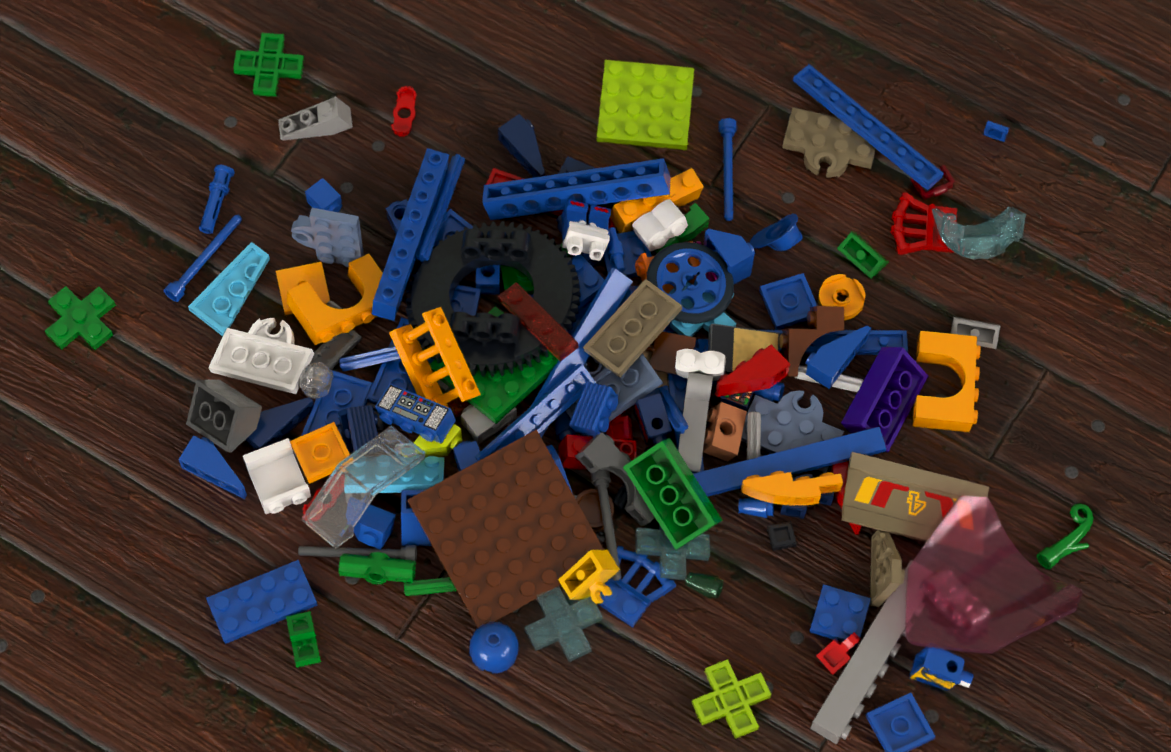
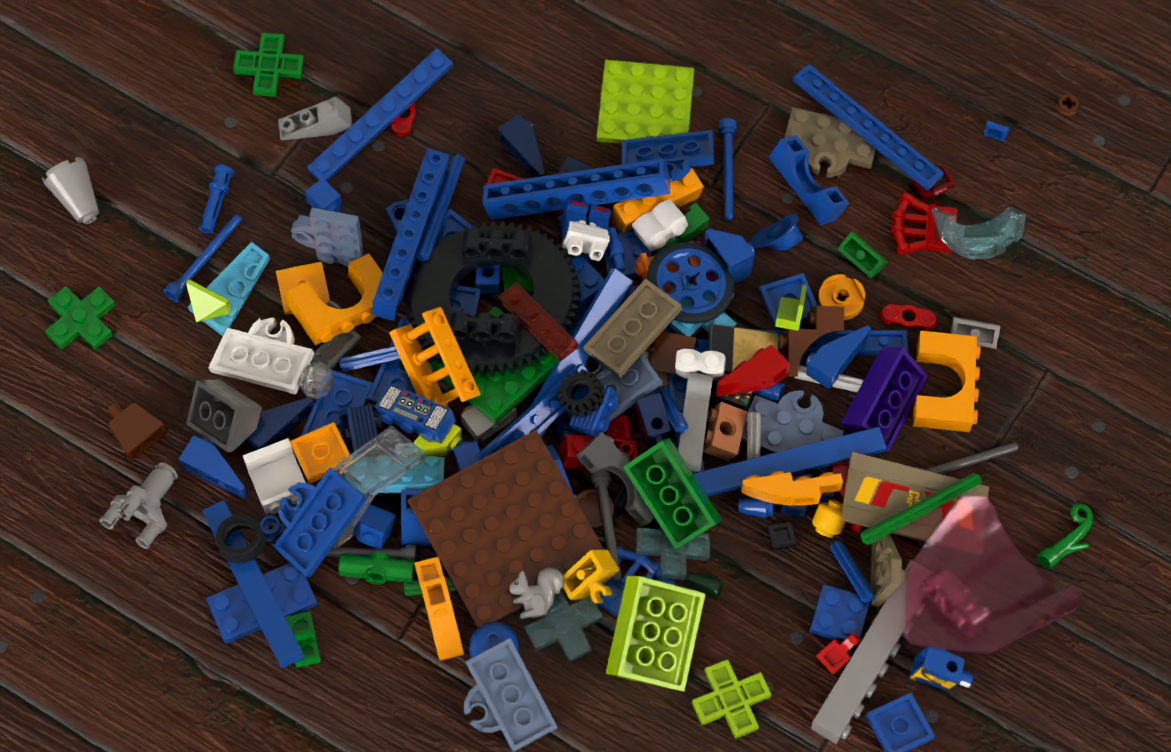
(74, 189): none -> light grey cone
(134, 429): none -> reddish brown torso
(144, 504): none -> light grey wheel
(206, 303): none -> slope
(234, 523): none -> black tyre
(257, 593): none -> blue tile
(271, 520): none -> blue plate
(317, 519): none -> blue plate
(380, 116): none -> blue plate
(439, 608): none -> light orange slope
(507, 696): none -> sand blue plate
(539, 597): none -> light grey animal
(587, 403): none -> black tyre
(655, 633): none -> lime slope
(678, 151): none -> blue plate
(791, 160): none -> blue arch
(791, 311): none -> lime panel
(829, 518): none -> yellow head
(852, 571): none -> blue axle
(893, 314): none -> red piece
(920, 508): none -> green axle
(974, 459): none -> dark grey piece
(1073, 101): none -> reddish brown bush

